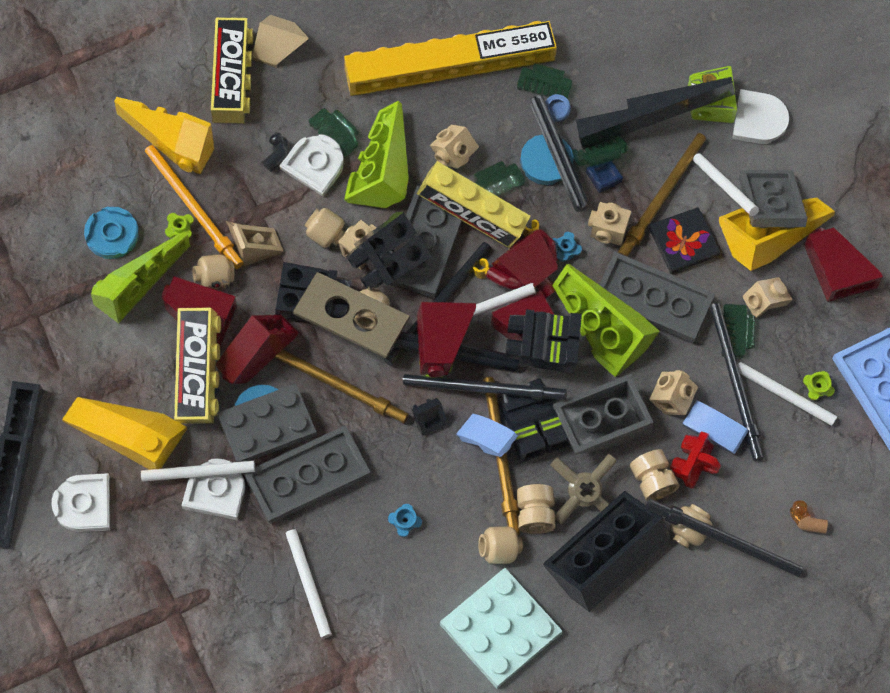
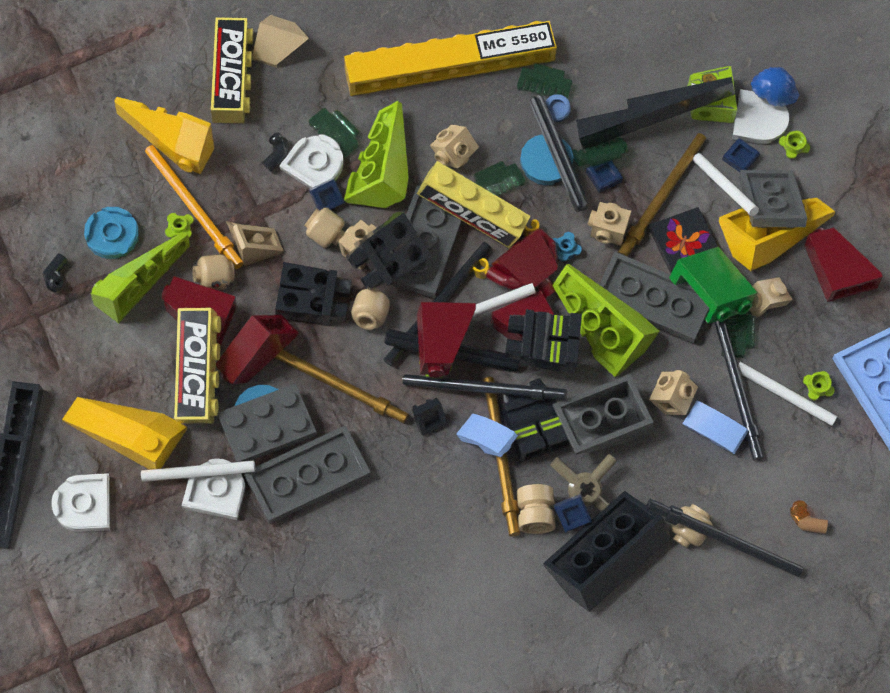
(52, 275): none -> black arm
(308, 584): white bar -> none
(327, 195): none -> dark blue tile
(378, 340): dark tan piece -> none
(405, 511): dark azure plate -> none
(500, 545): tan head -> none
(500, 628): light aqua plate -> none
(572, 513): none -> dark blue tile
(653, 472): tan wheel -> none
(699, 459): red hips -> none
(716, 283): none -> green panel
(741, 155): none -> dark blue tile
(775, 86): none -> blue hair
(794, 137): none -> lime plate

